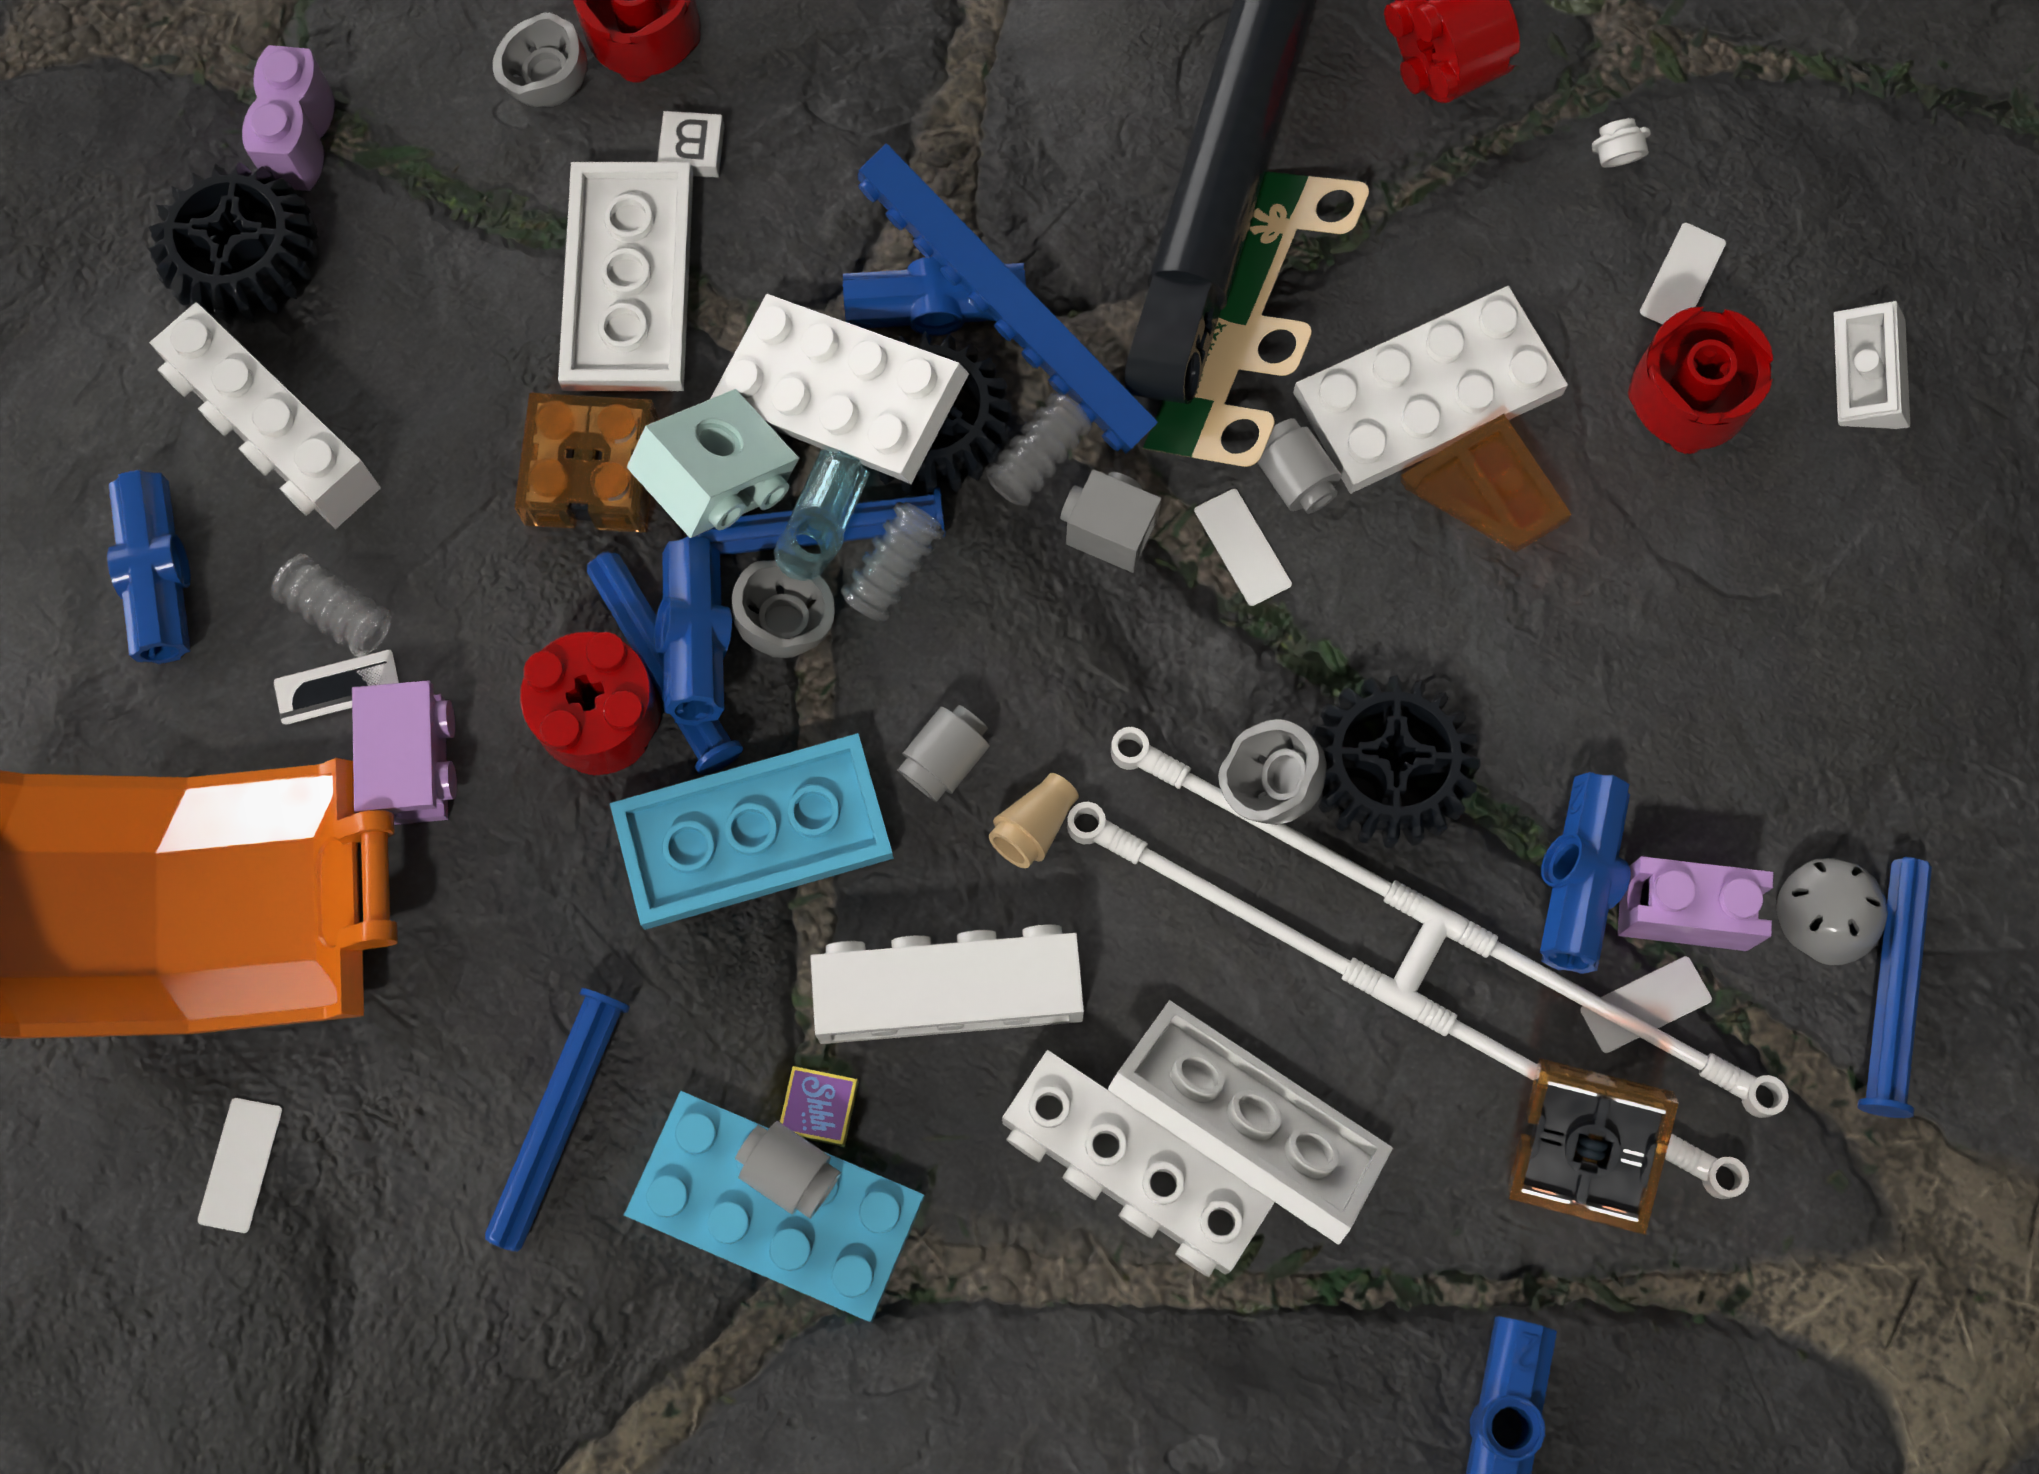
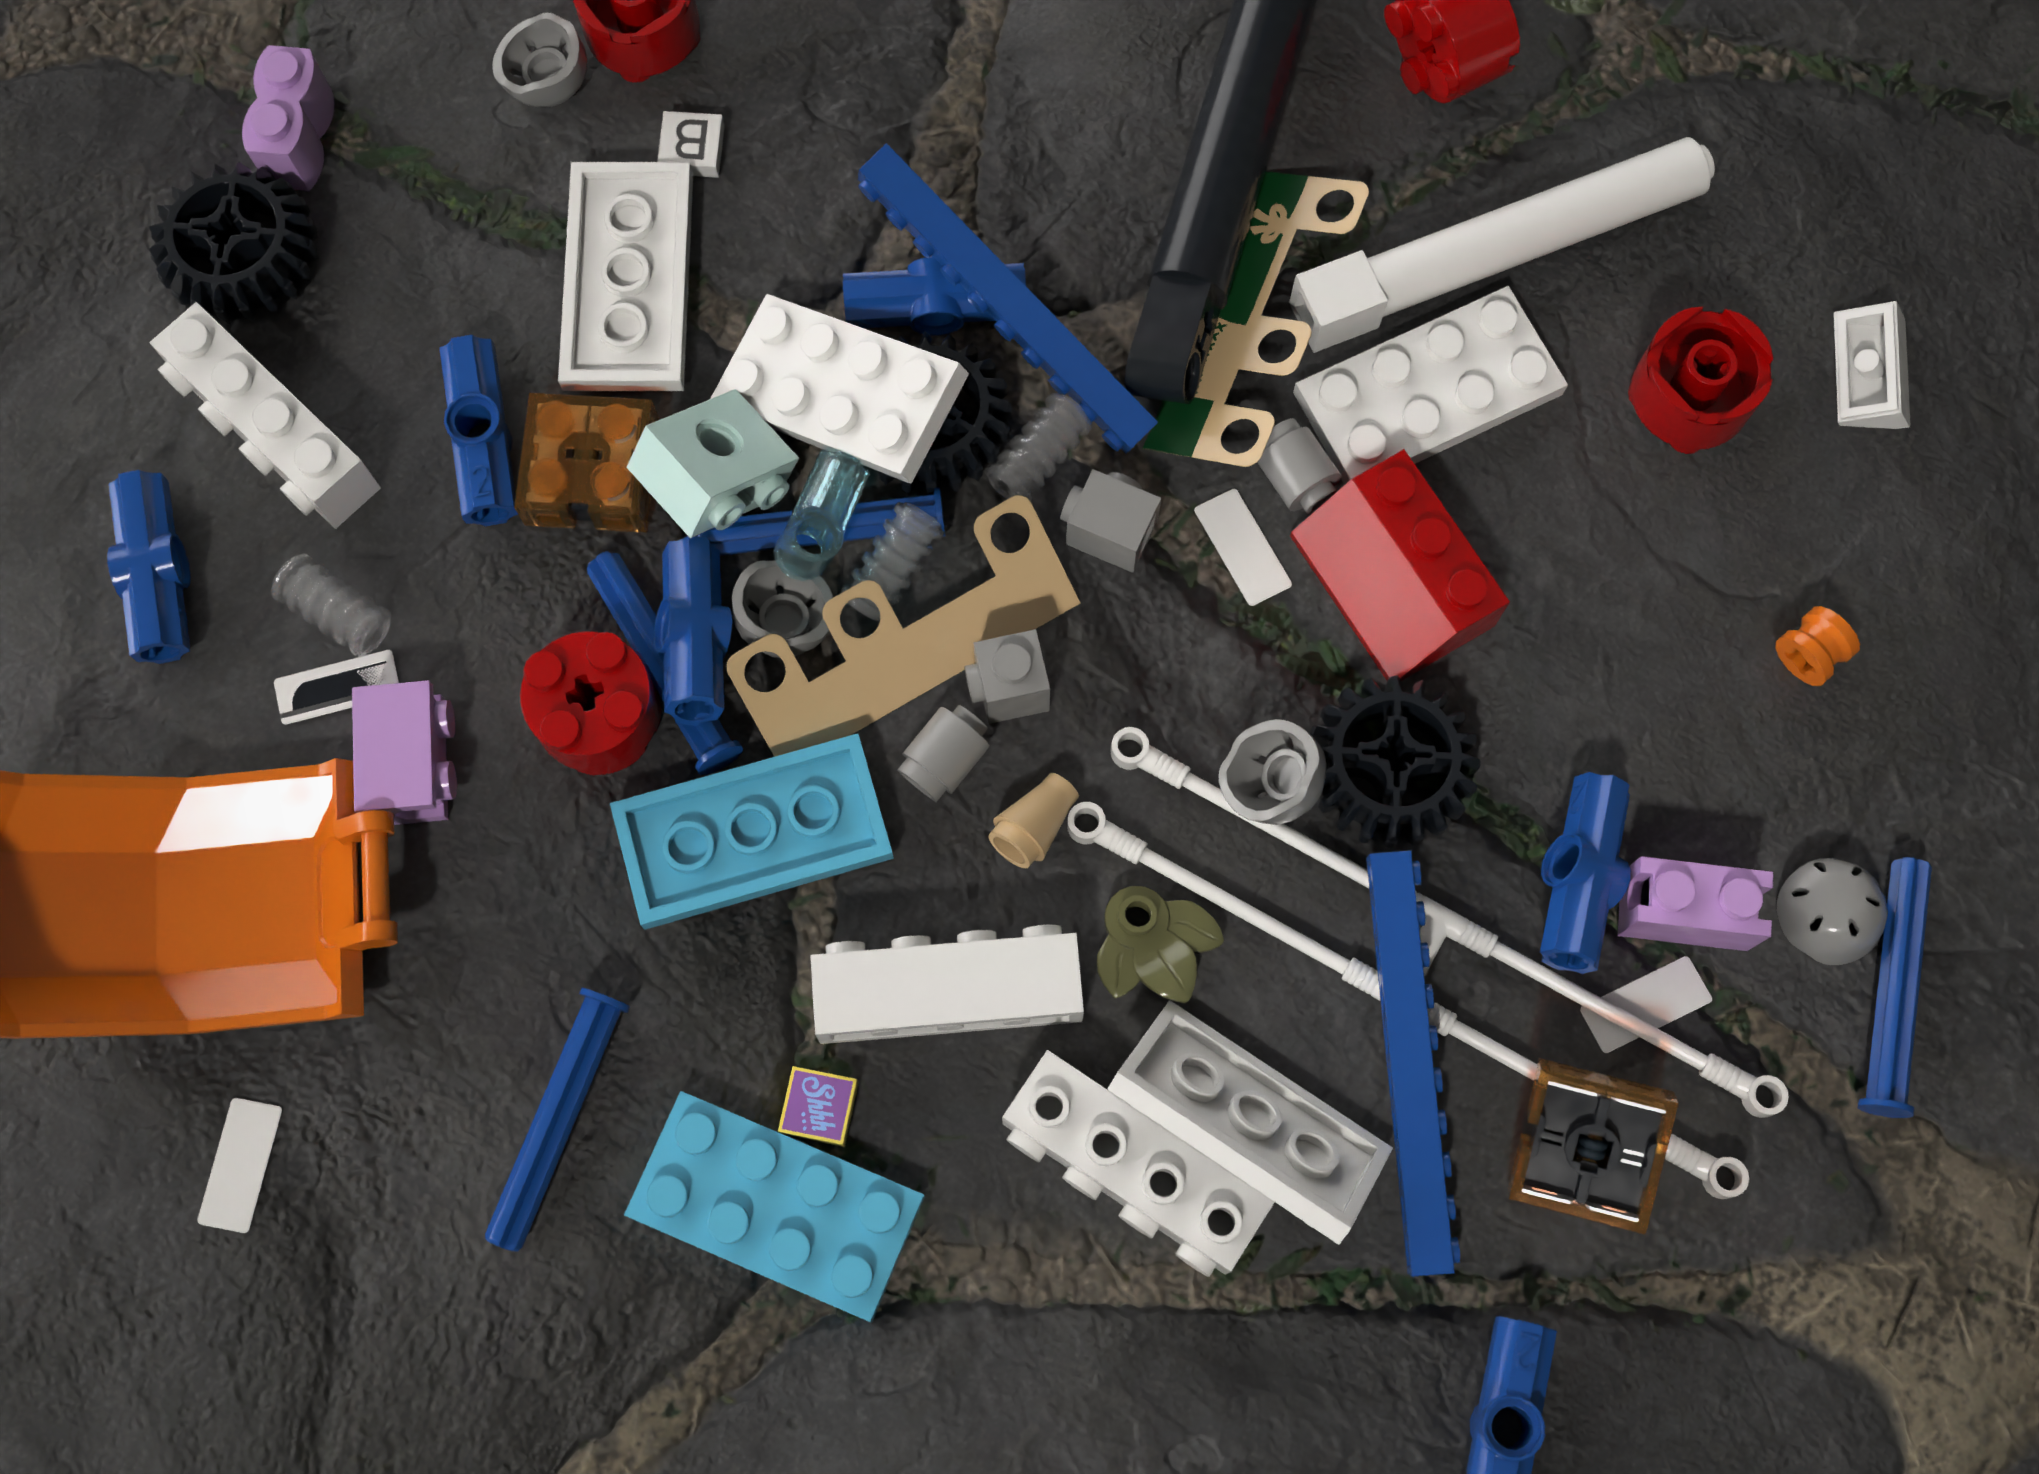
(481, 462): none -> blue piece
(787, 1169): light grey brick -> none
(908, 661): none -> tan piece
(1009, 677): none -> light grey brick
(1158, 952): none -> olive plate
(1358, 291): none -> white brick
(1399, 568): none -> slope
(1410, 1064): none -> blue piece
(1491, 486): clear orange wing -> none
(1621, 143): white plate -> none
(1683, 273): white sticker -> none
(1817, 646): none -> orange wheel

